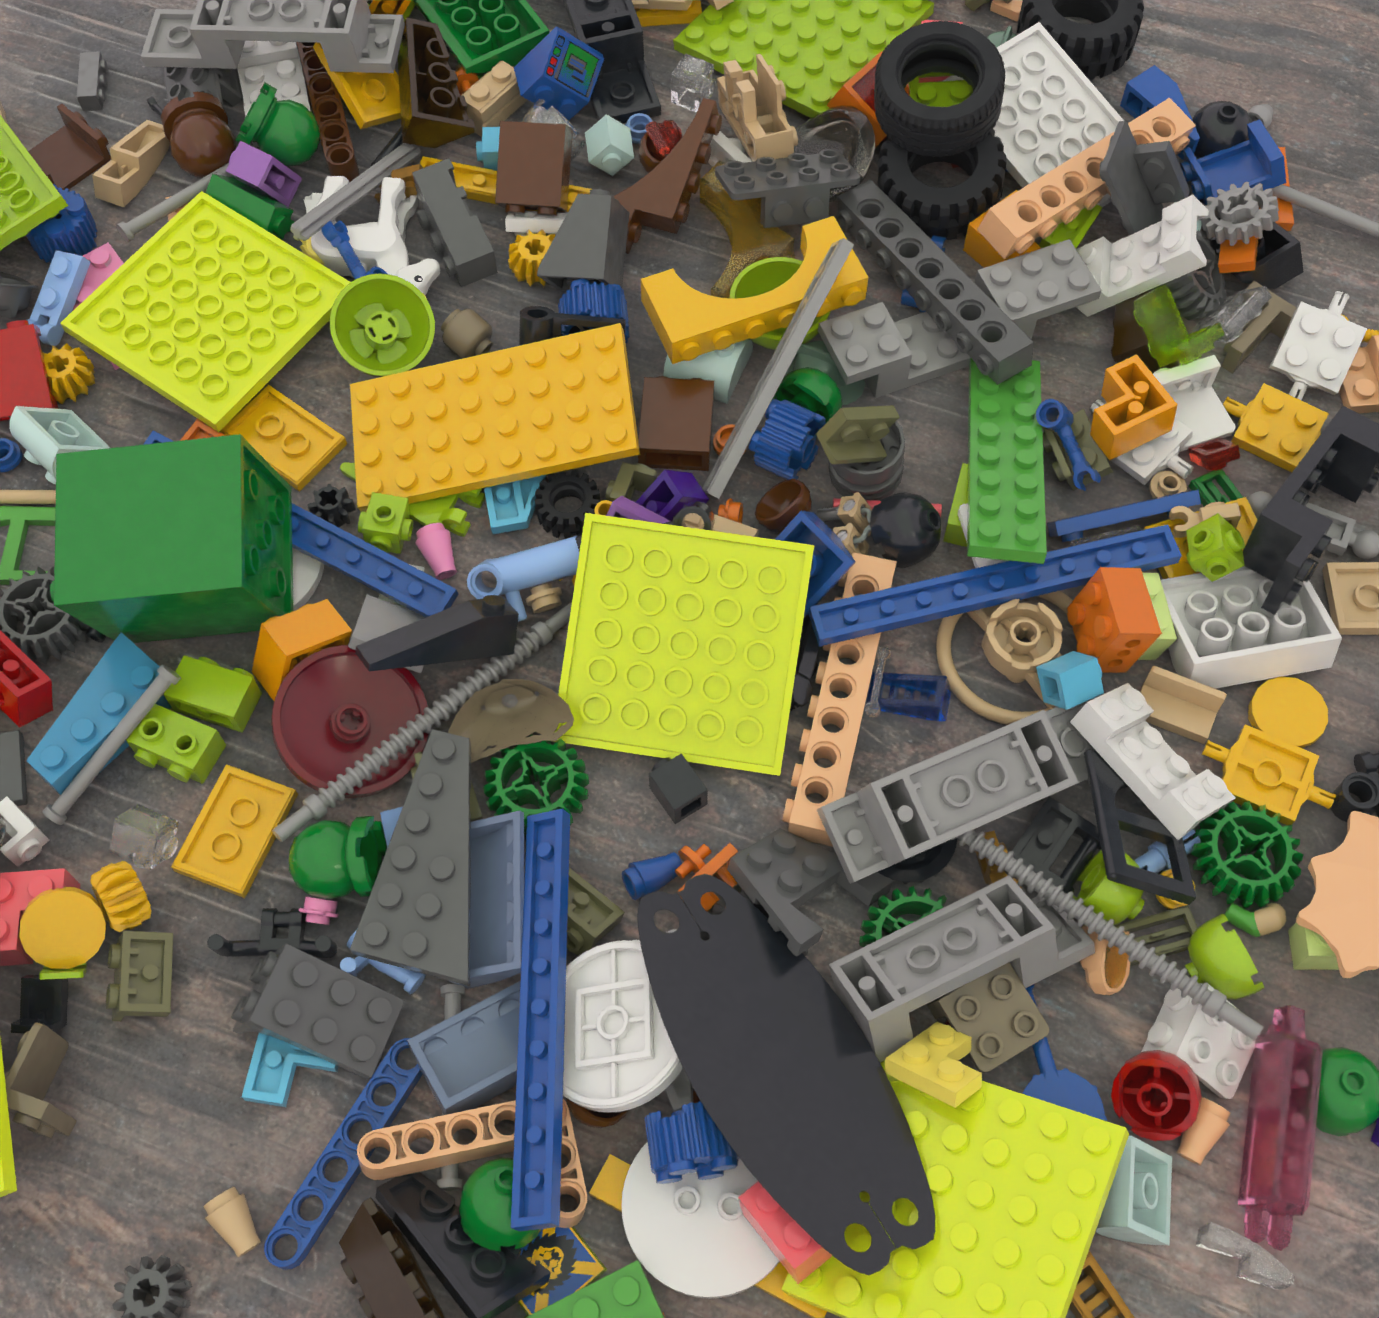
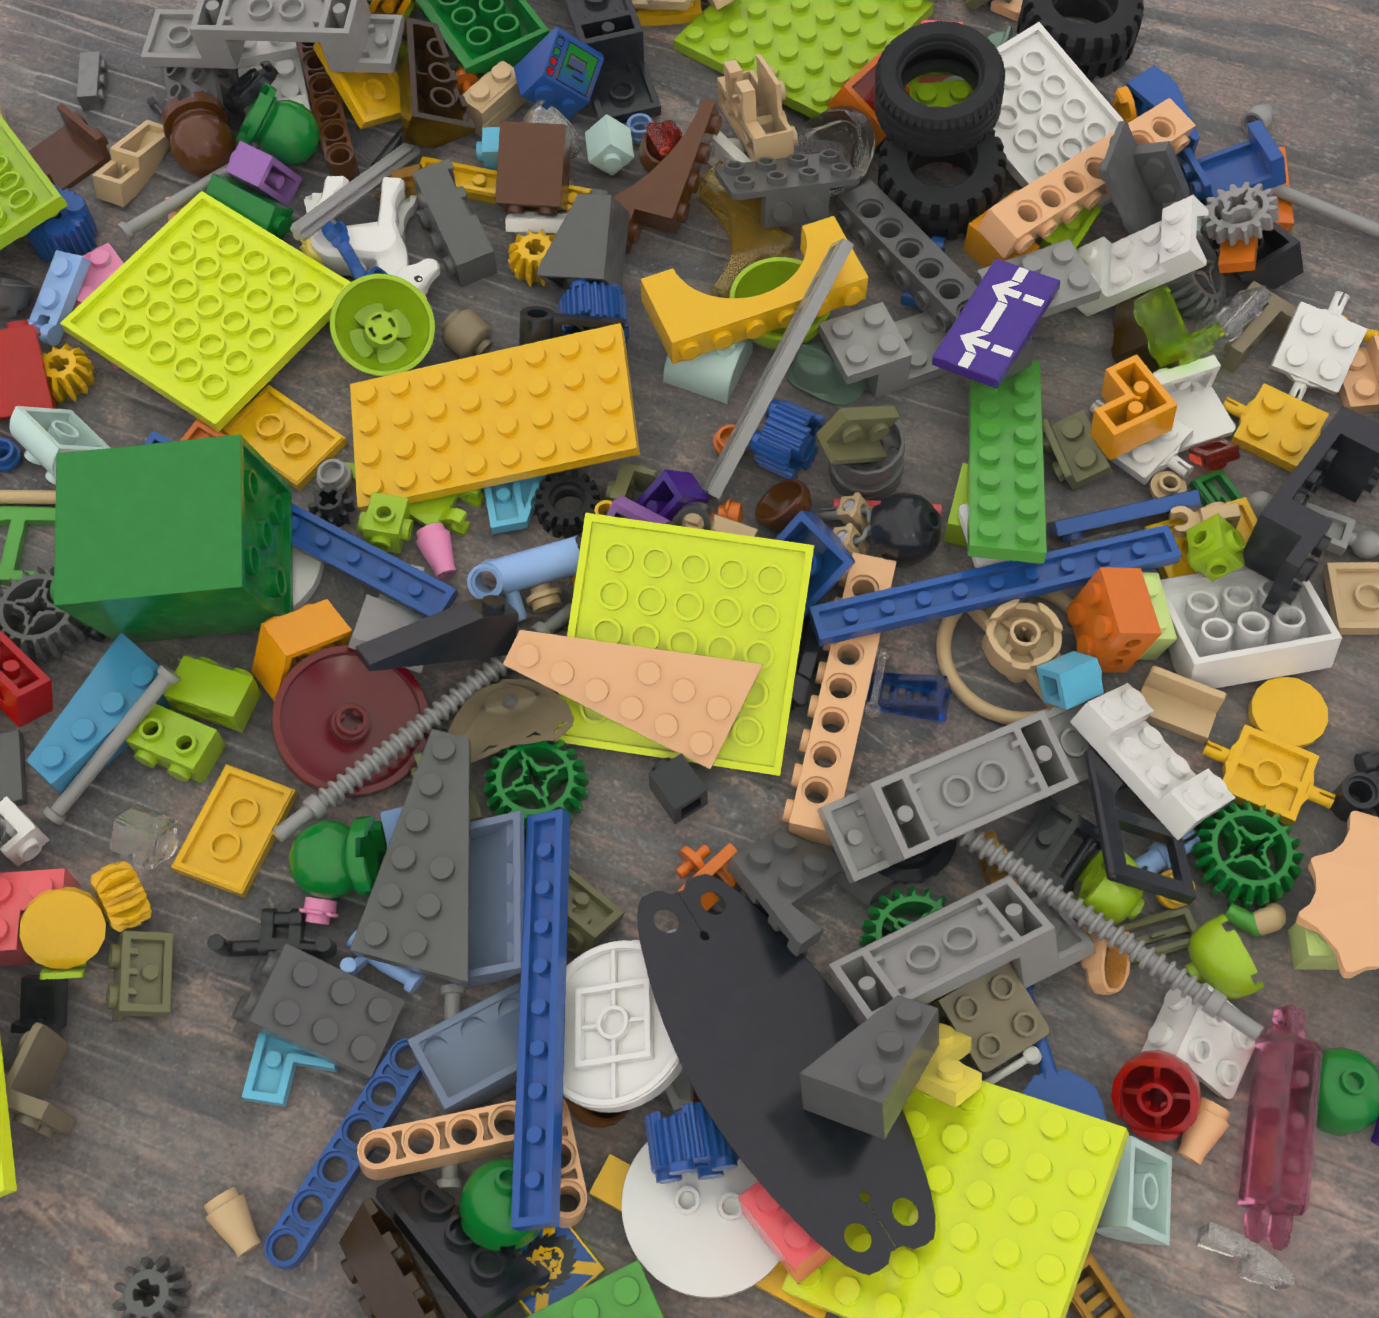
(248, 87): none -> black tile
(334, 473): none -> light grey plate
(650, 874): blue cone -> none
(661, 694): none -> light nougat wing
(676, 423): reddish brown brick -> none
(692, 82): clear brick -> none
(812, 391): green cylinder -> none
(873, 1067): none -> dark grey wedge
(996, 323): none -> dark purple tile
(1030, 1055): none -> white hinge
(1047, 417): blue brick -> none
(1124, 104): none -> light orange tile
(1220, 127): black cylinder -> none

